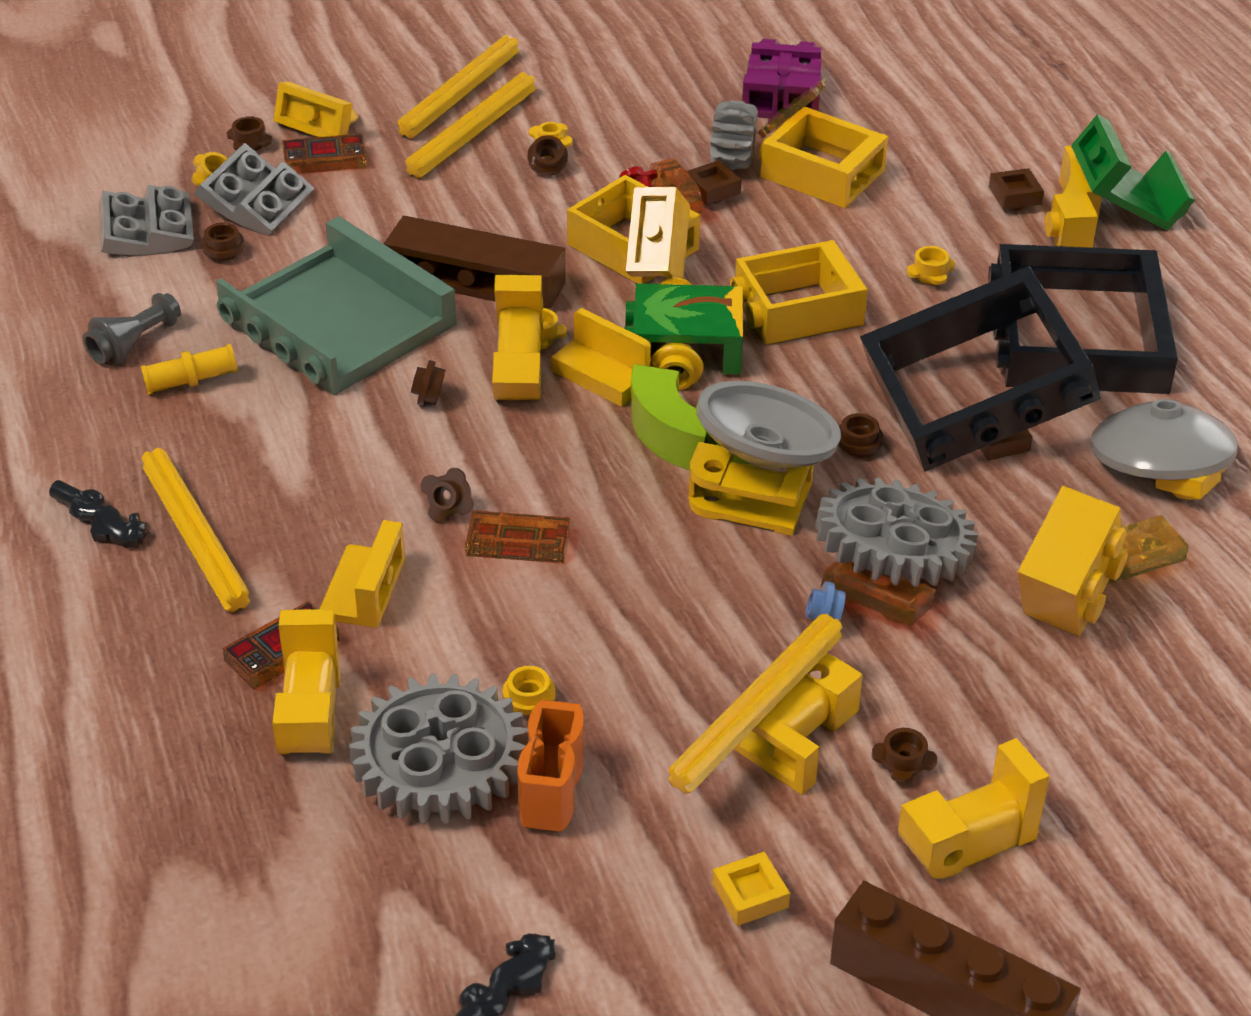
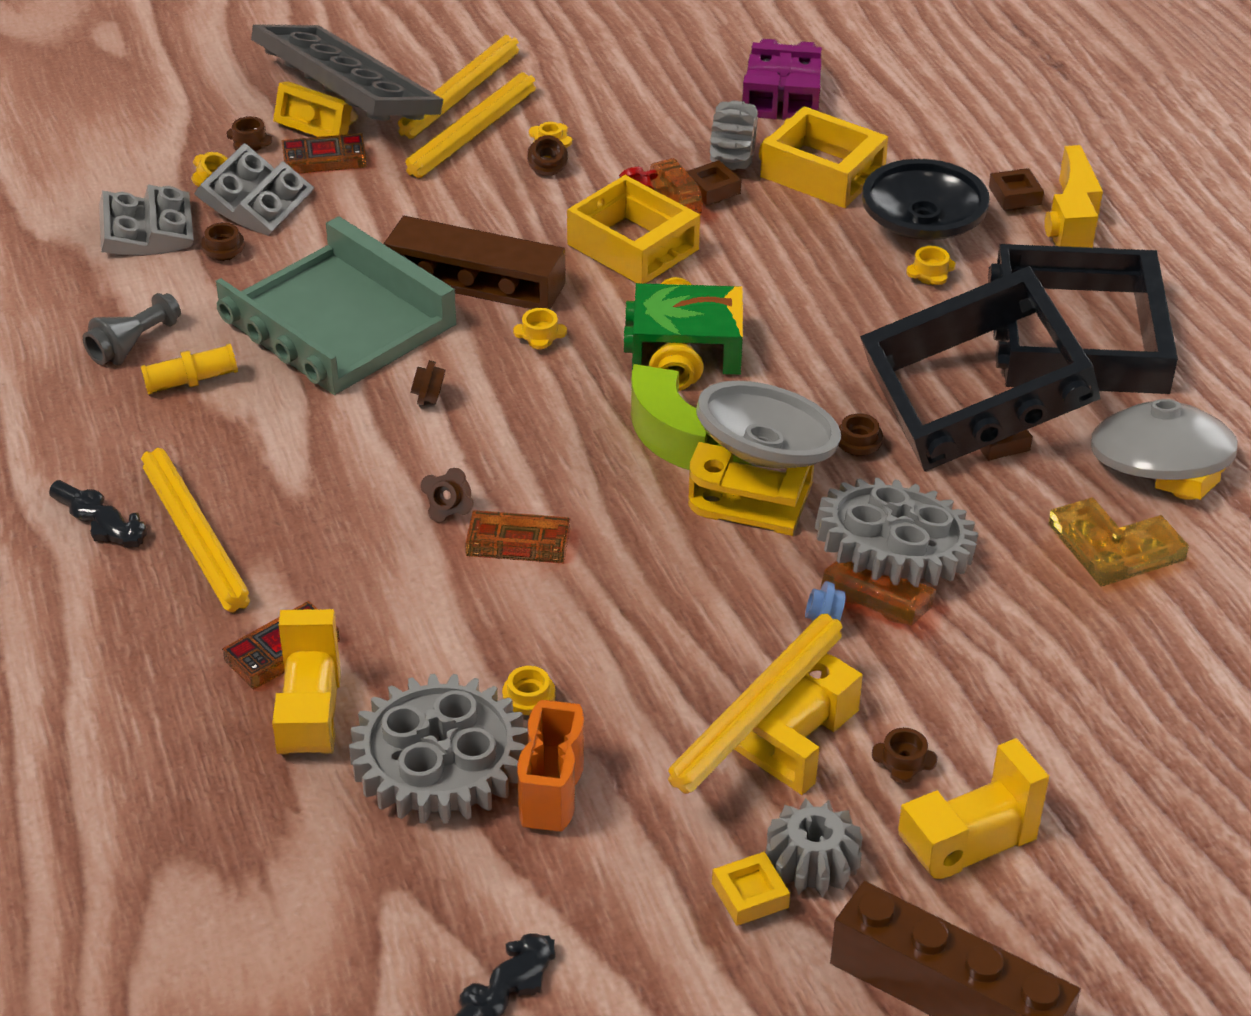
(347, 71): none -> dark grey plate
(367, 578): yellow panel -> none
(519, 337): yellow piece -> none
(601, 357): yellow panel -> none
(658, 233): panel -> none
(793, 107): clear yellow piece -> none
(795, 268): yellow window -> none
(814, 847): none -> light grey gear
(925, 199): none -> black dish
(1072, 561): yellow brick -> none
(1157, 196): green panel -> none

